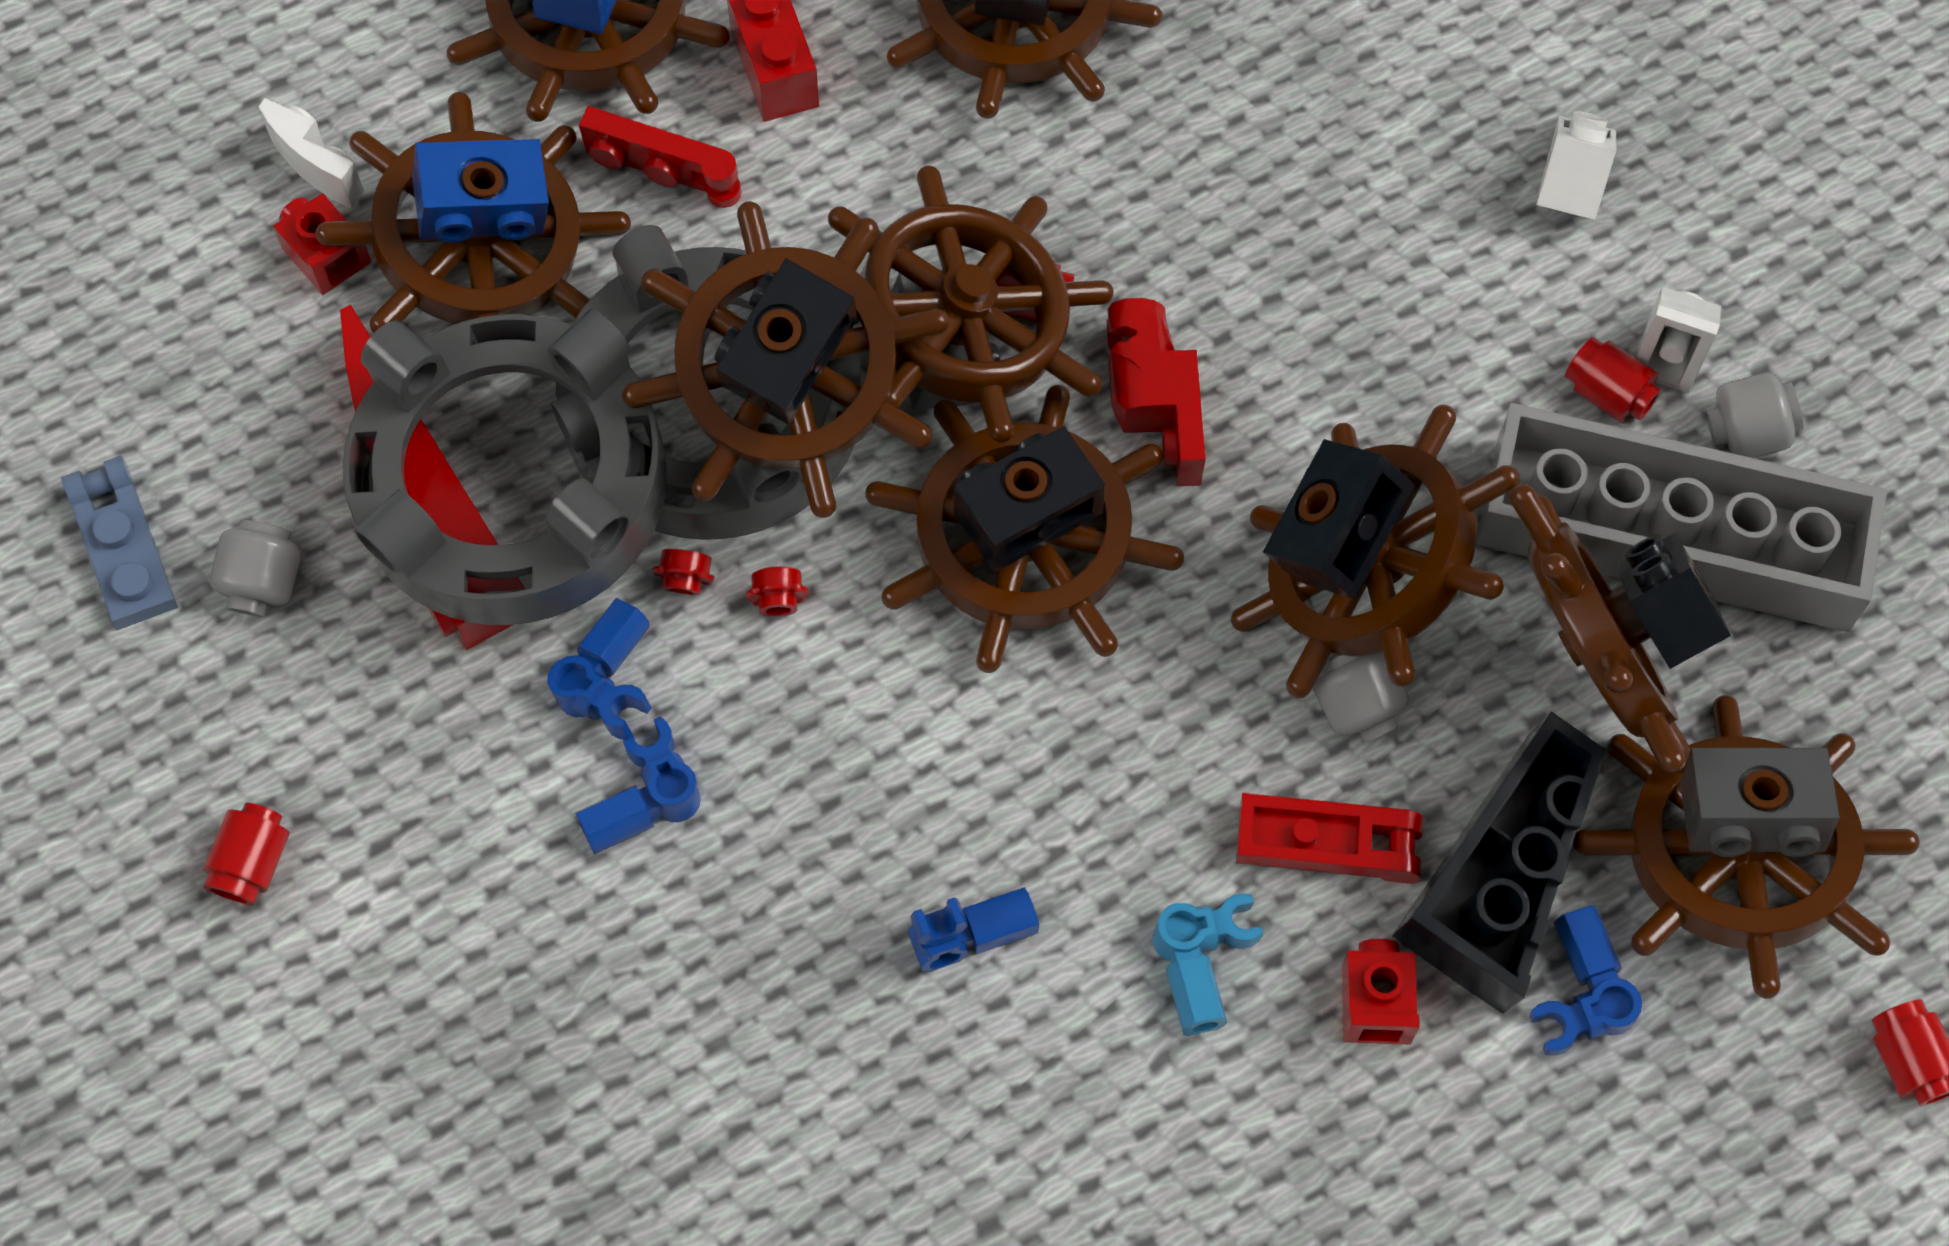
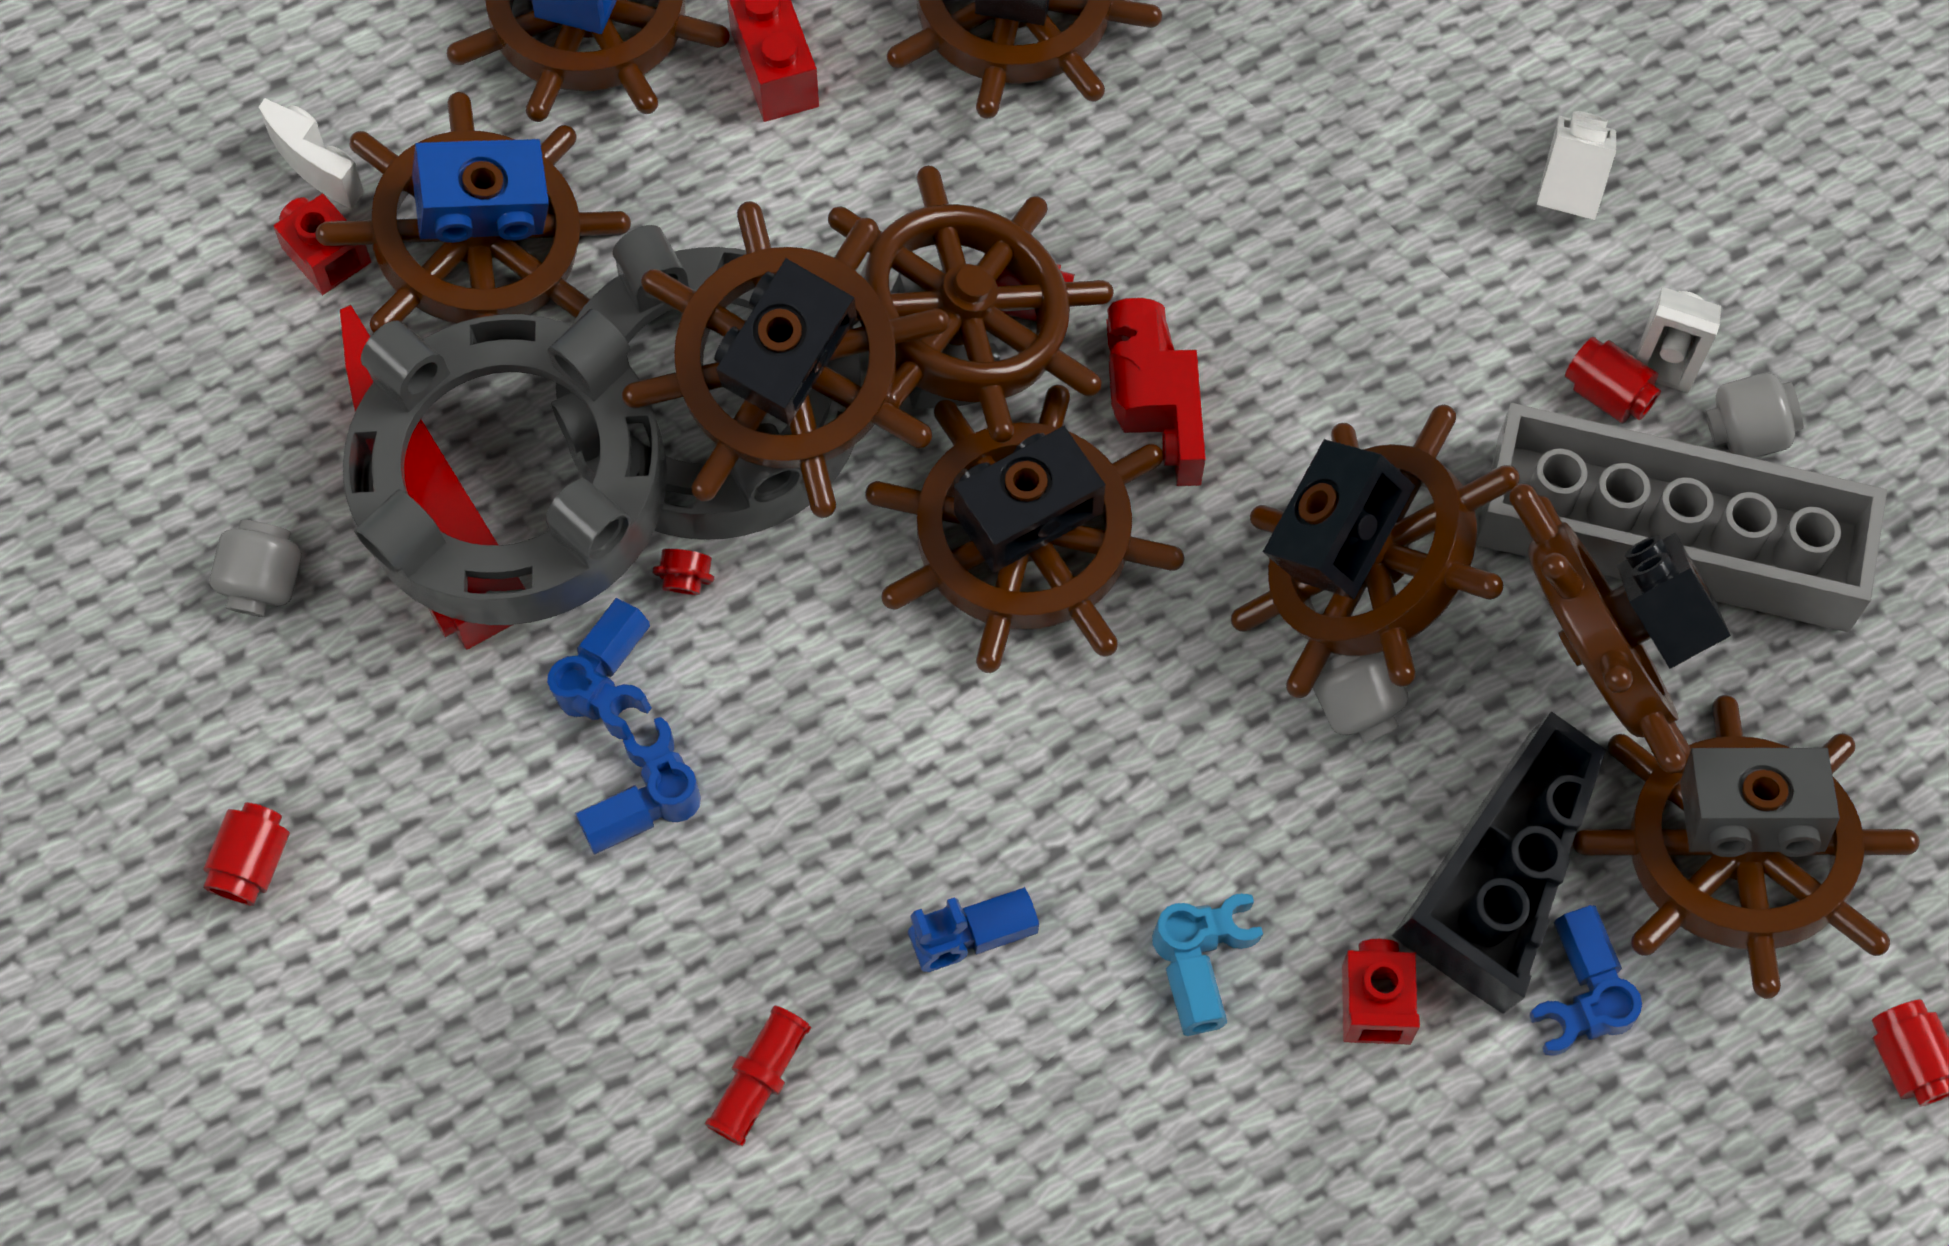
(120, 544): sand blue plate -> none
(661, 155): red plate -> none
(758, 1075): none -> red pin
(777, 590): red plate -> none
(1328, 837): red plate -> none

